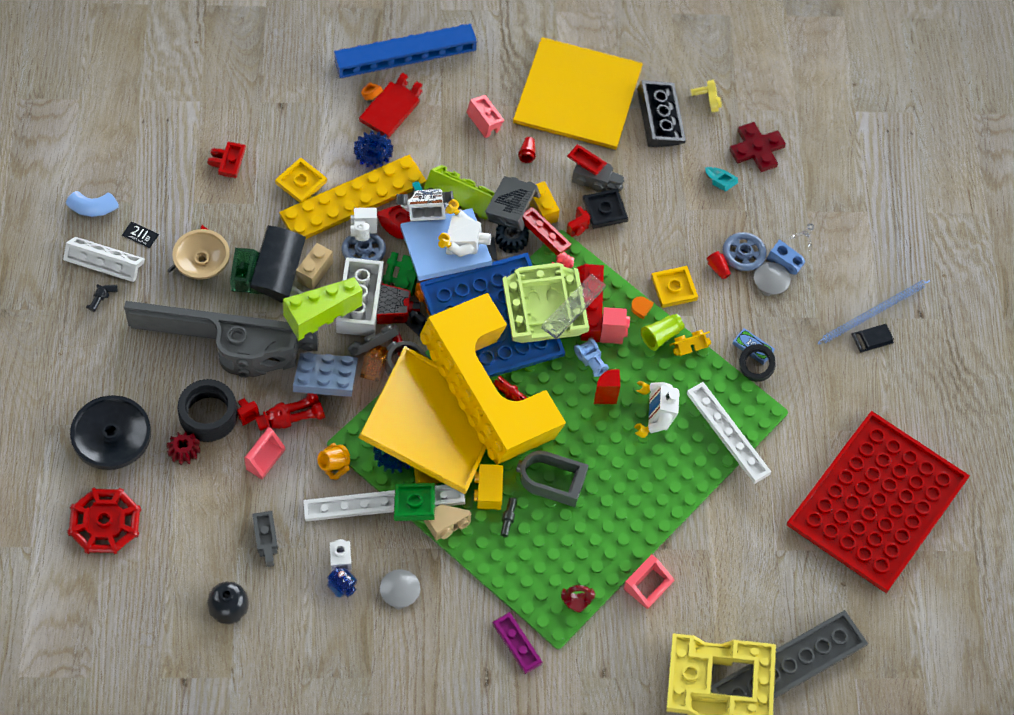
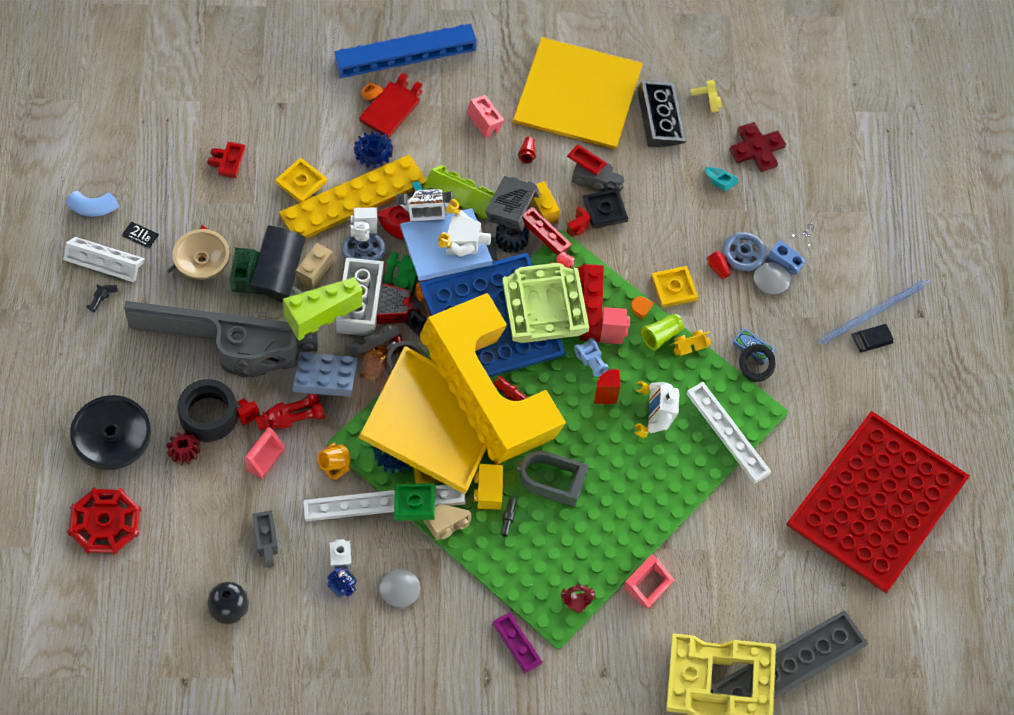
(573, 306): clear tile -> none

